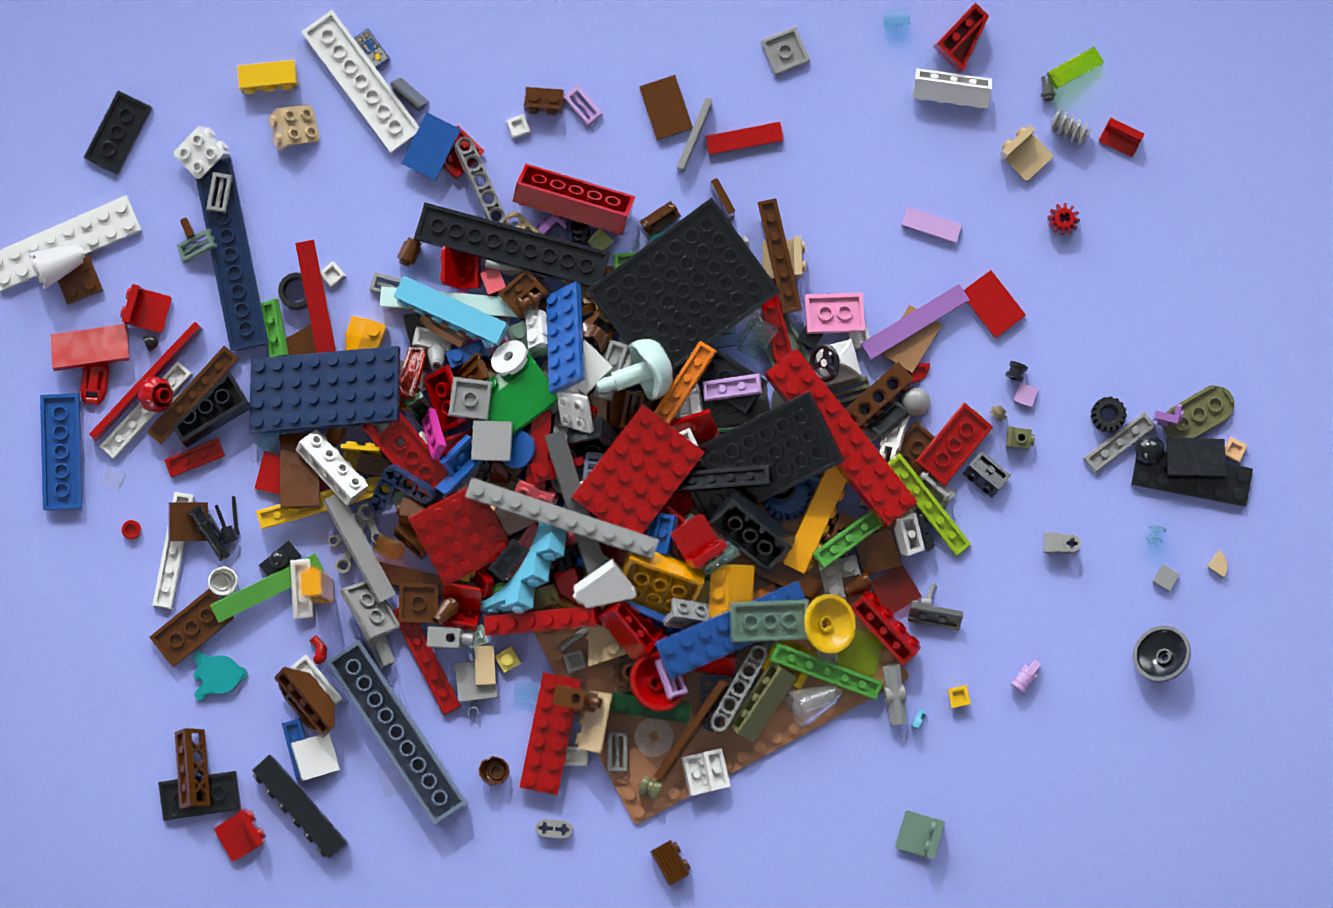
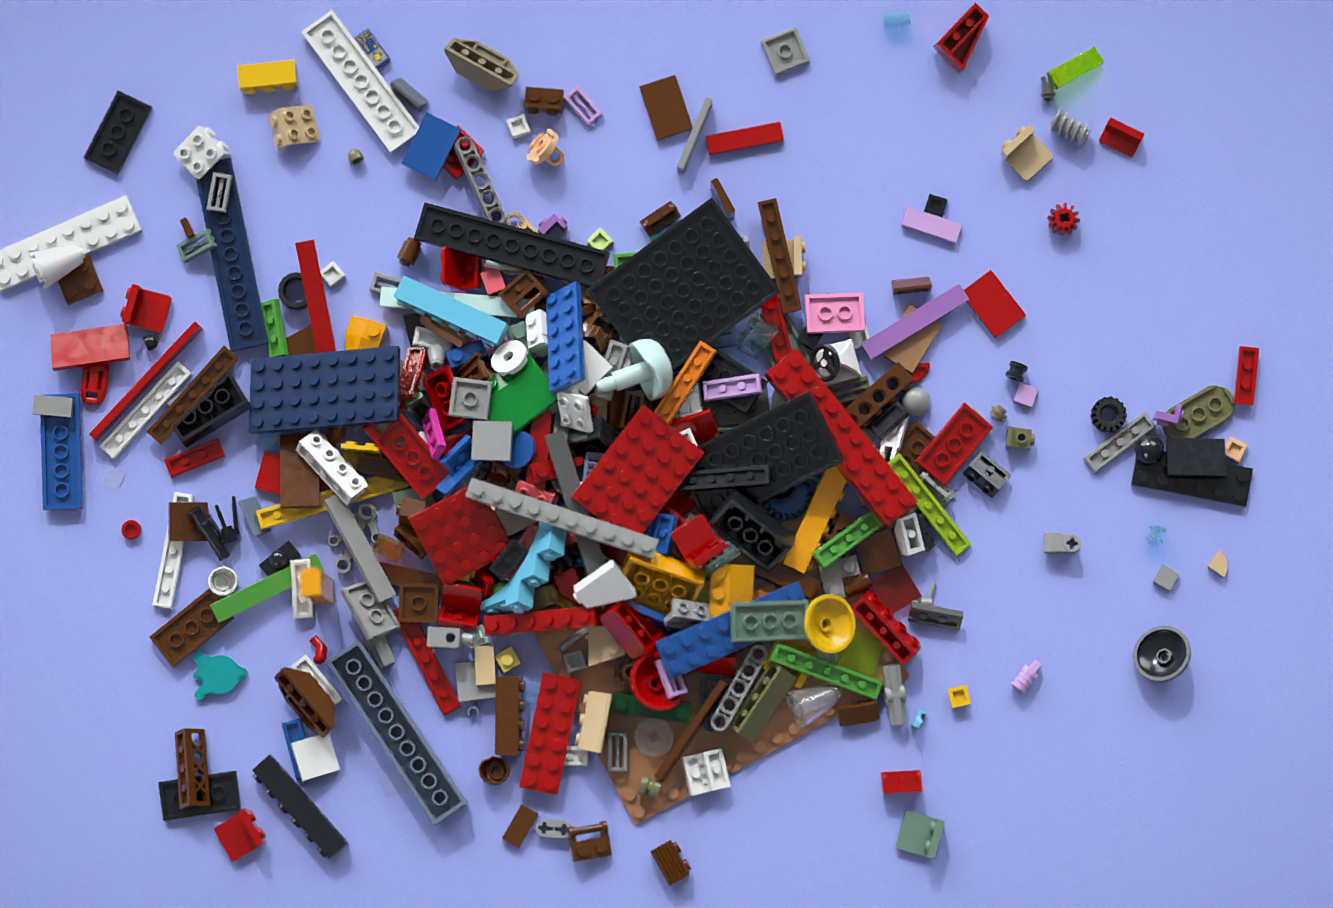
(53, 406): none -> light grey tile
(155, 394): red plant -> none
(249, 507): none -> sand blue slope
(355, 156): none -> olive hinge
(394, 483): dark blue beam -> none
(447, 609): reddish brown cone -> none
(481, 64): none -> dark tan wedge
(509, 715): none -> reddish brown brick
(520, 826): none -> reddish brown tile
(532, 301): reddish brown wheel -> none
(543, 147): none -> light nougat tile
(573, 199): red brick -> none
(577, 699): reddish brown torso -> none
(580, 232): black wheel -> none
(589, 848): none -> reddish brown plate
(858, 714): none -> reddish brown slope
(901, 781): none -> red hinge
(911, 285): none -> slope
(935, 205): none -> black tile
(952, 88): white brick -> none
(1246, 375): none -> red plate

